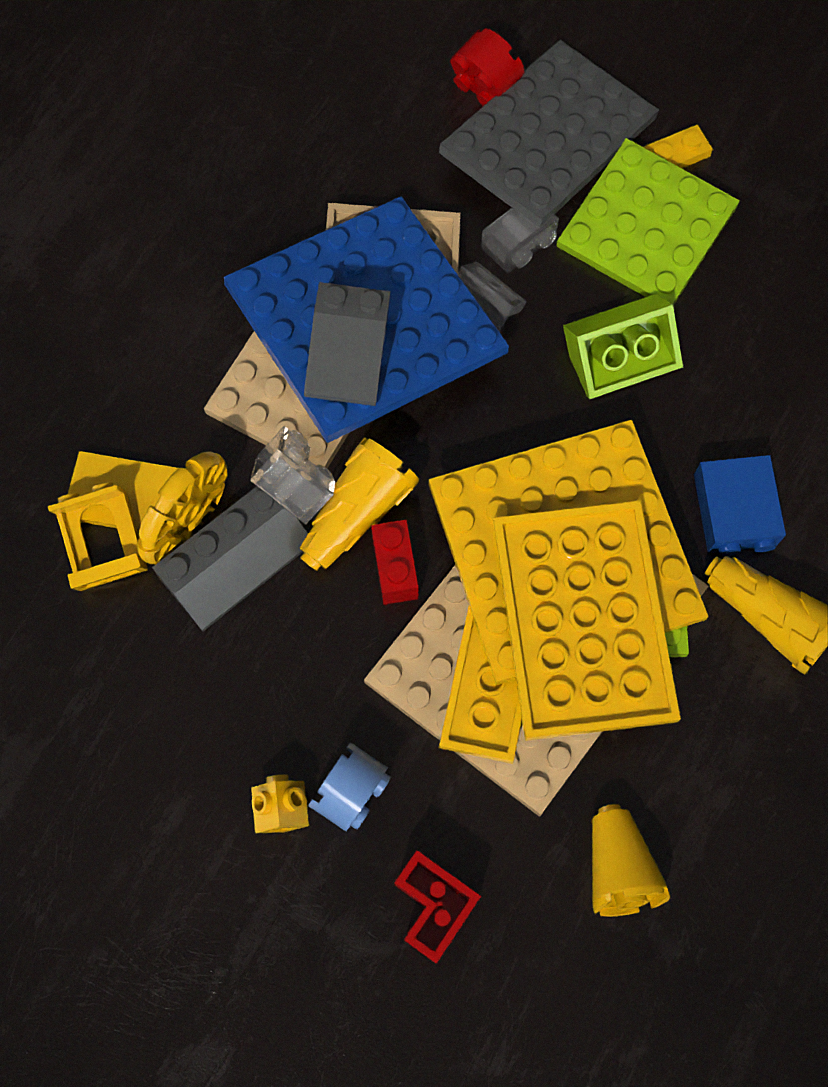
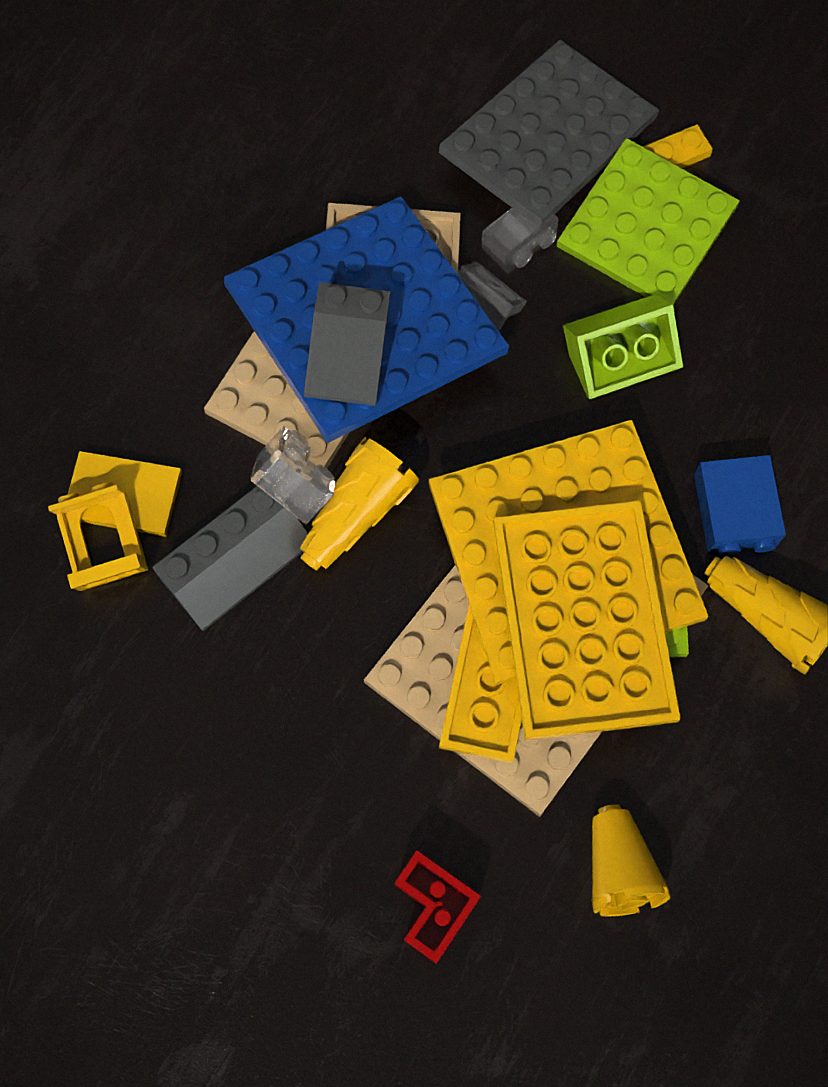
(181, 506): yellow plate -> none
(279, 805): yellow brick -> none
(350, 787): medium blue brick -> none
(395, 562): red brick -> none
(486, 66): red brick -> none

